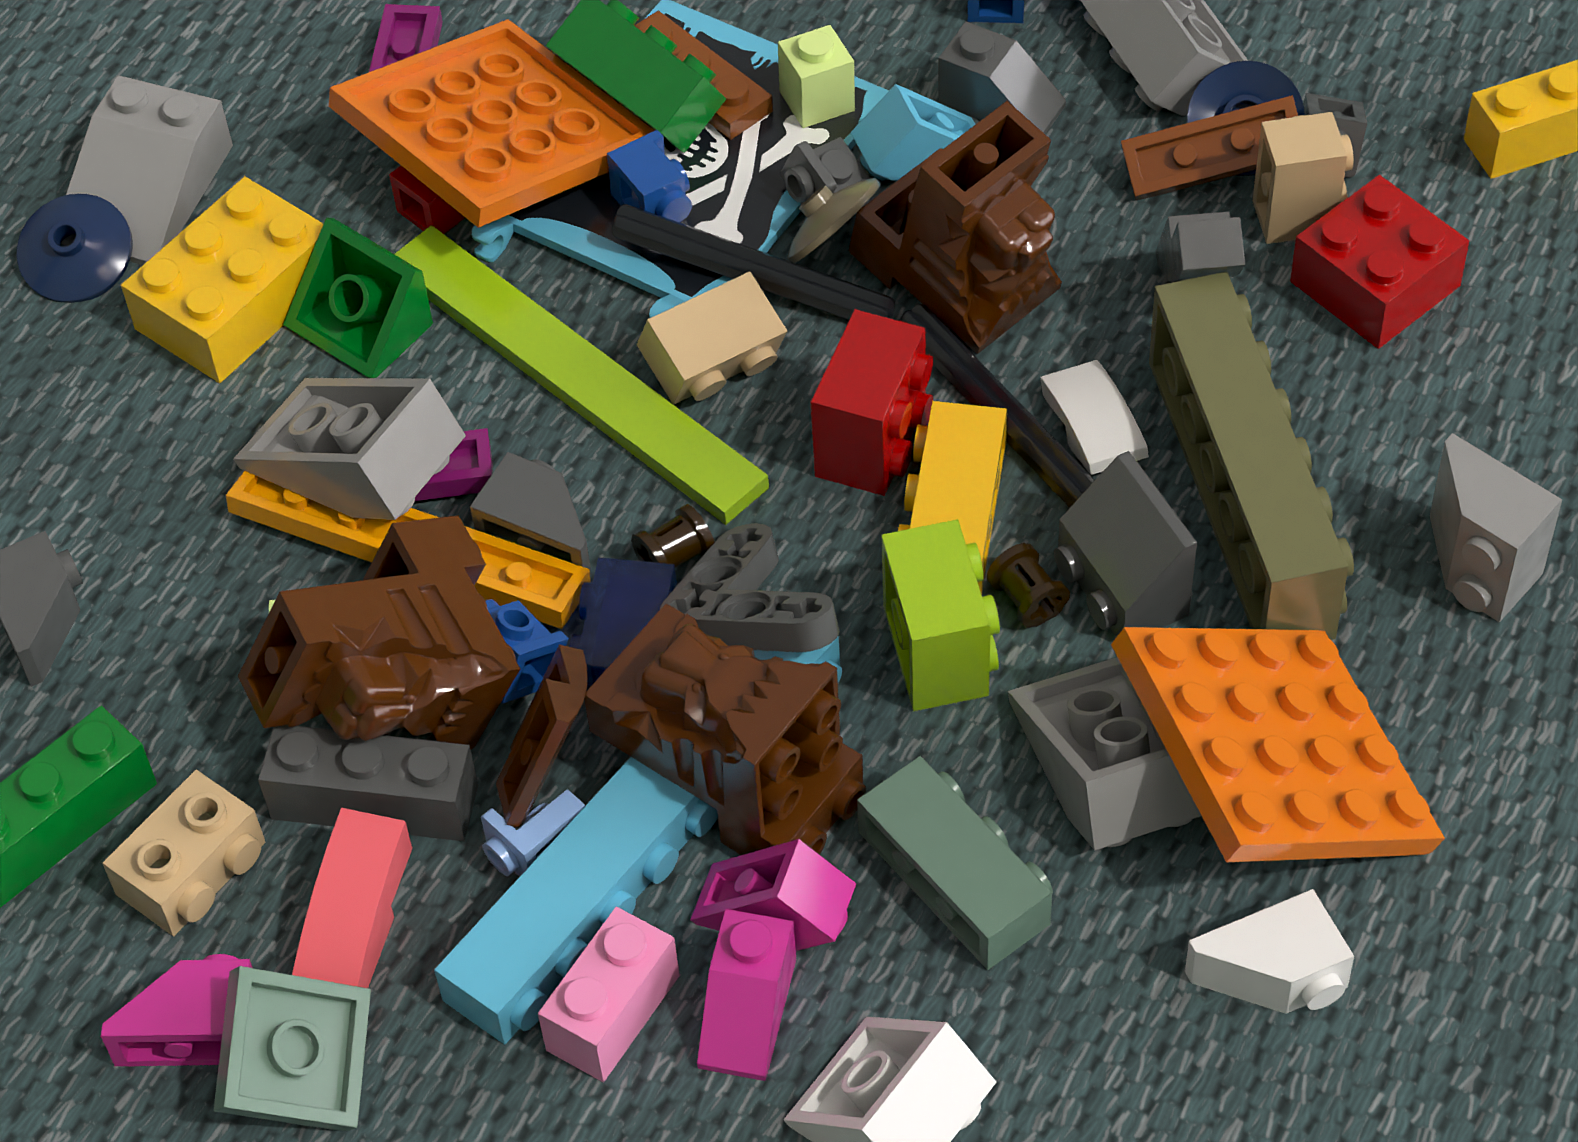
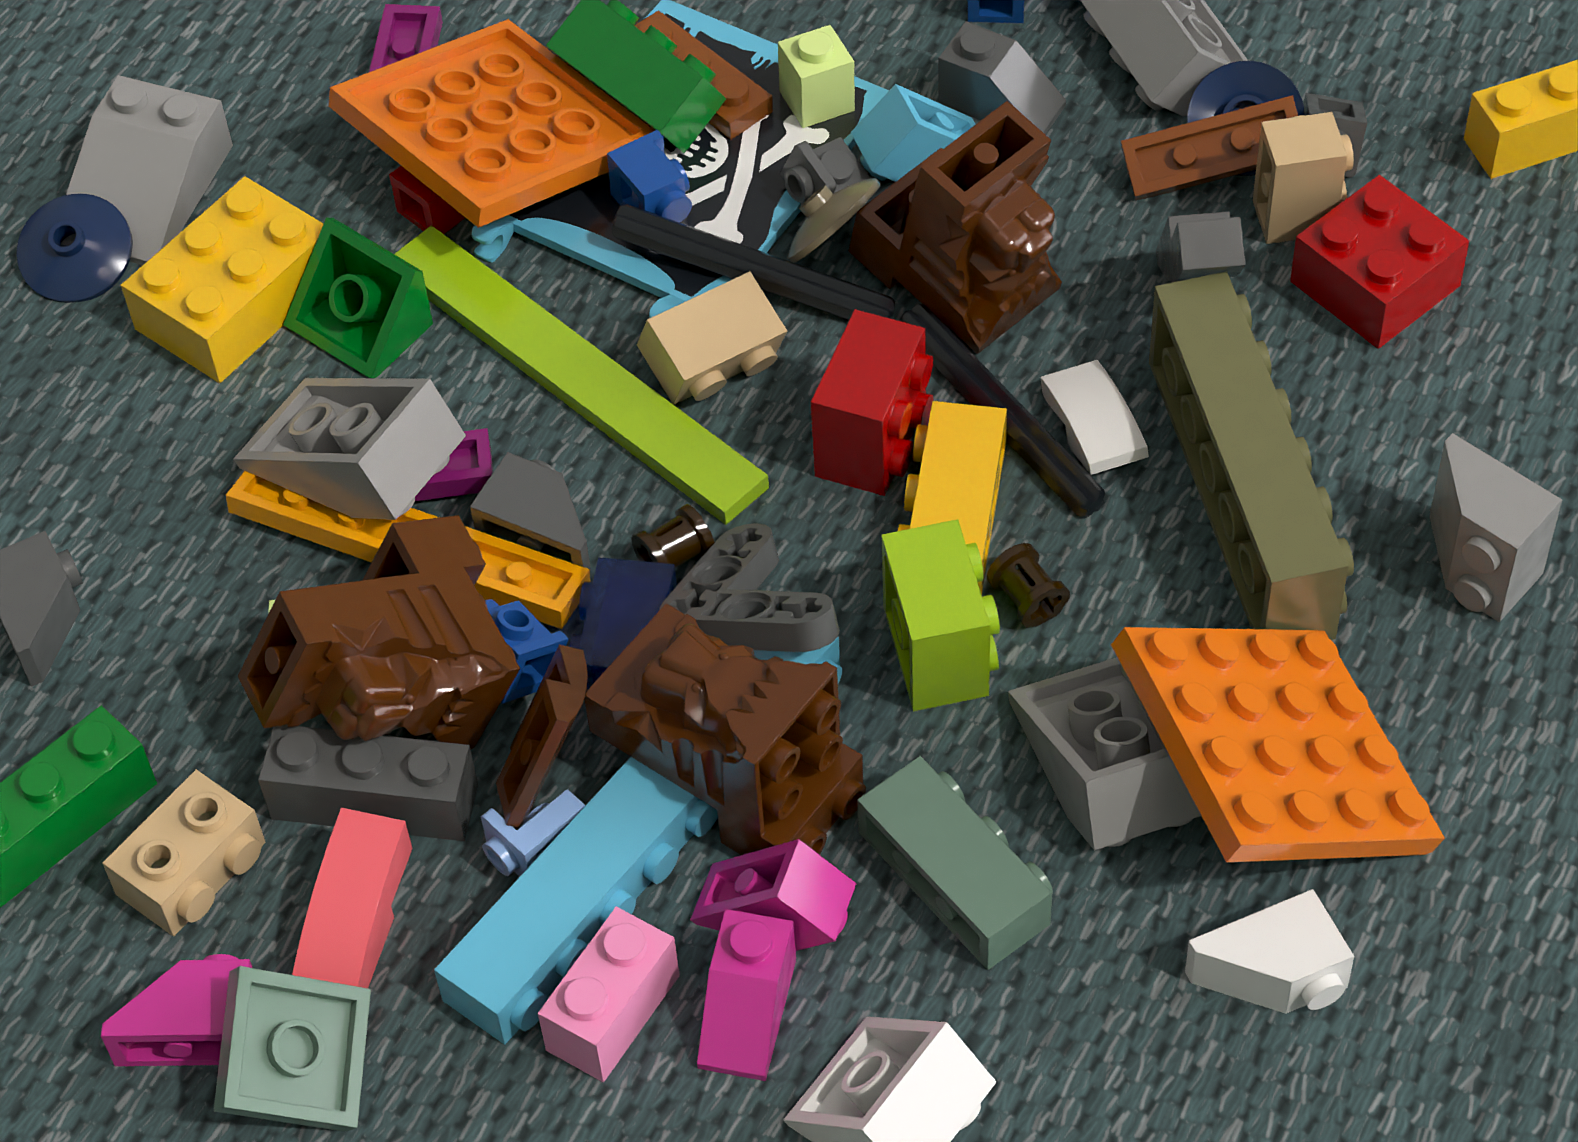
(1127, 551): dark grey slope -> none

